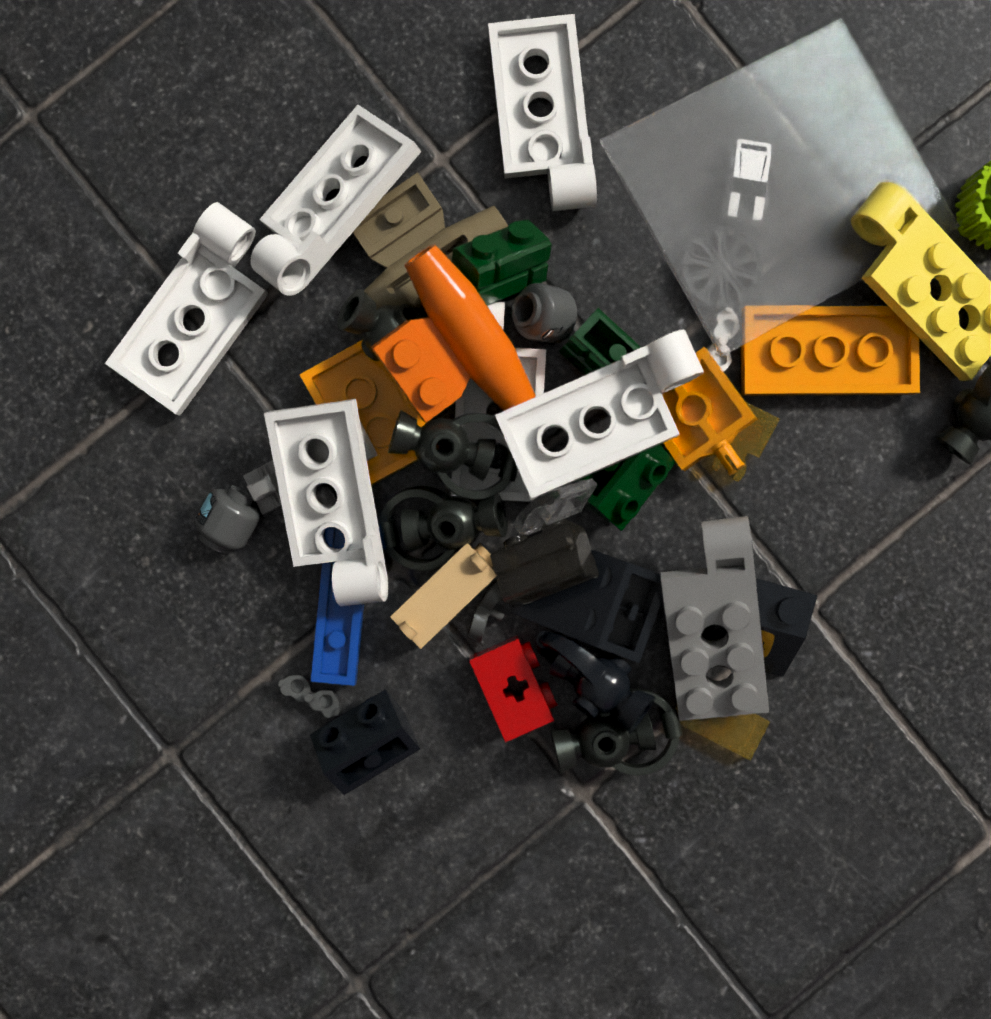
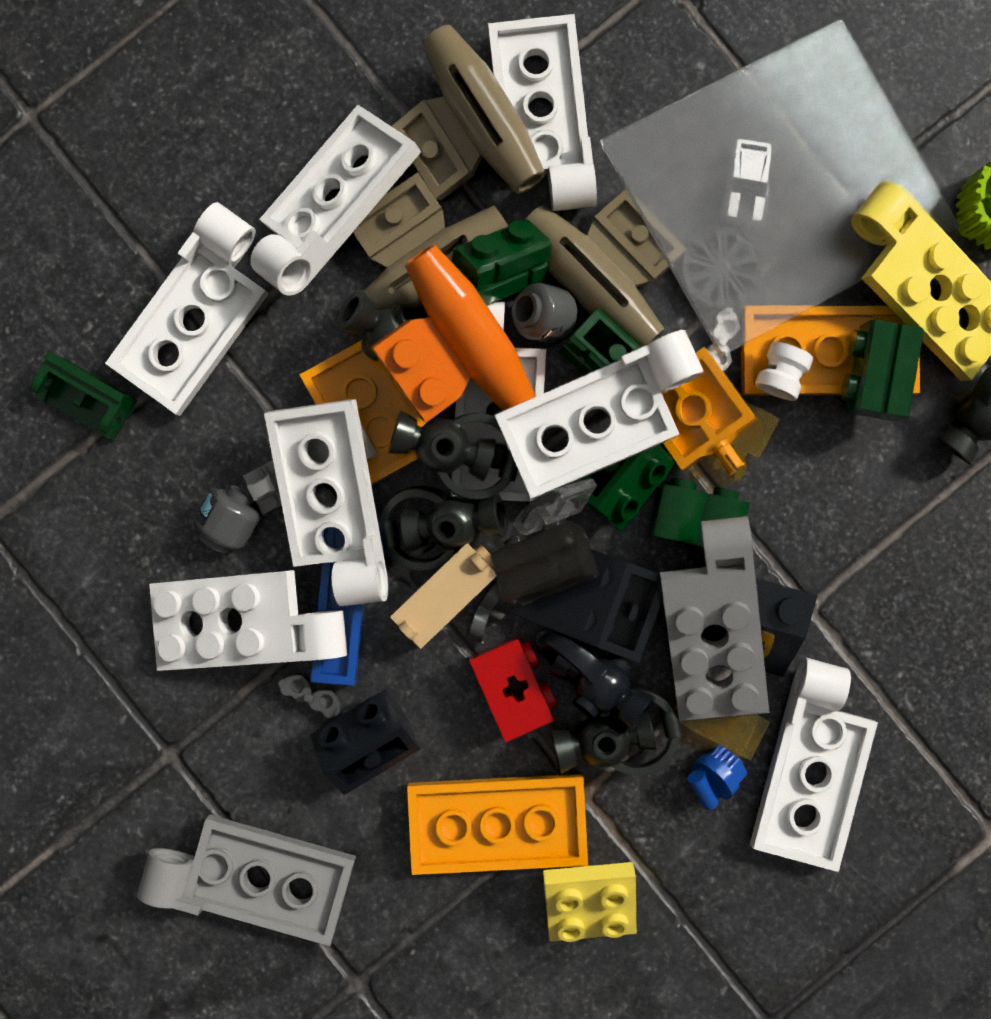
(82, 395): none -> dark green hinge
(219, 880): none -> light grey hinge
(268, 631): none -> white hinge
(467, 122): none -> dark tan plate
(497, 824): none -> light orange plate
(590, 901): none -> light yellow plate
(607, 264): none -> dark tan plate
(682, 508): none -> dark green brick
(716, 776): none -> blue piece
(784, 371): none -> white wheel
(811, 733): none -> white hinge
(882, 370): none -> dark green brick

